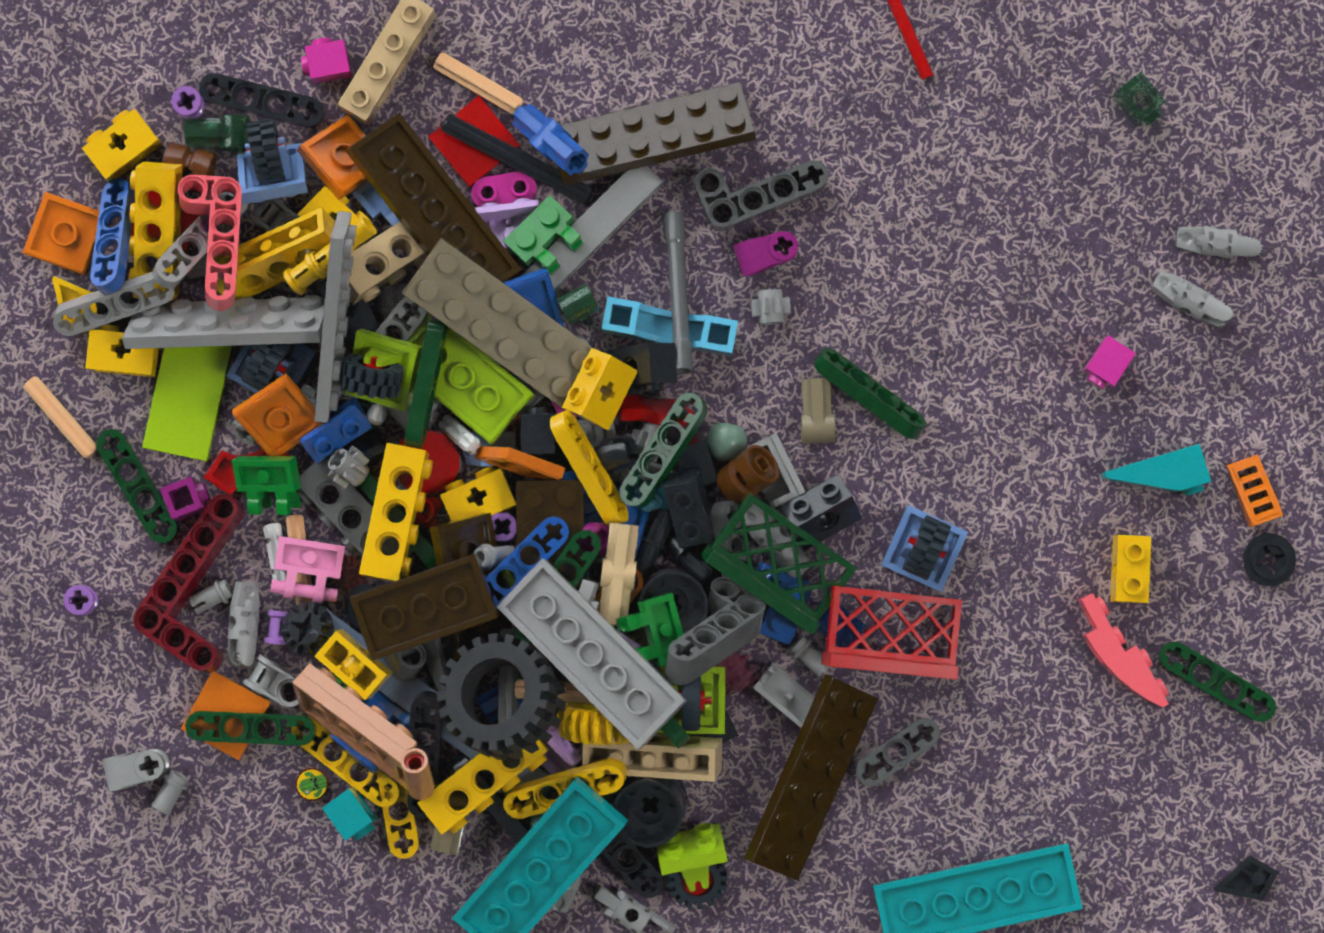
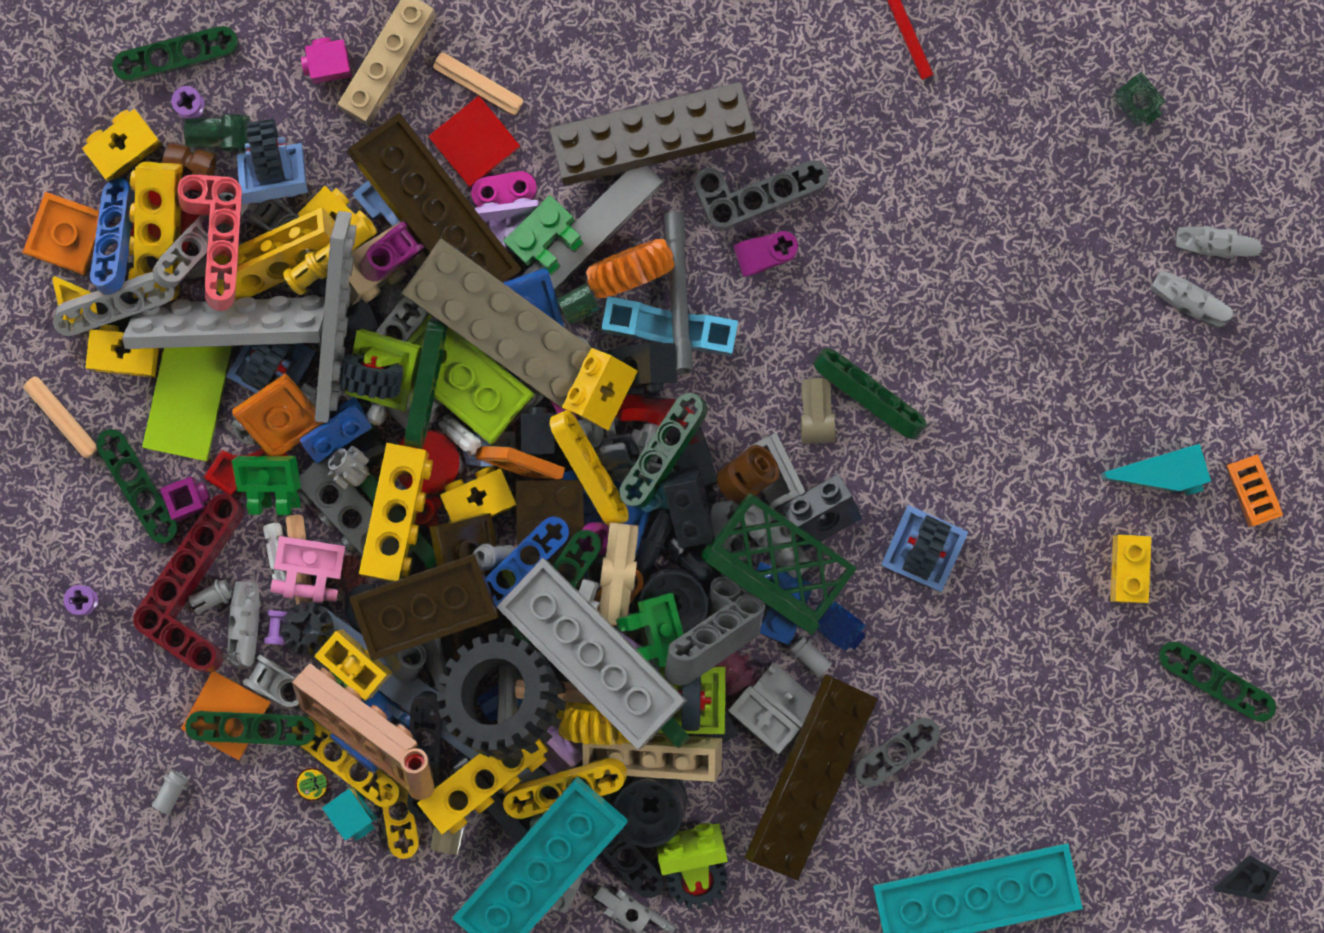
(130, 769): light grey piece -> none
(174, 48): none -> dark green beam
(263, 95): black beam -> none
(329, 159): orange tile -> none
(394, 250): none -> magenta piece
(502, 538): medium lavender bush -> none
(514, 157): black axle -> none
(550, 139): blue piece -> none
(630, 268): none -> orange gear
(726, 441): sand green piece -> none
(763, 720): none -> light grey hinge
(770, 307): light grey gear -> none
(892, 662): red fence -> none
(1108, 363): dark pink brick -> none
(1126, 666): coral slope -> none
(1283, 566): black gear -> none

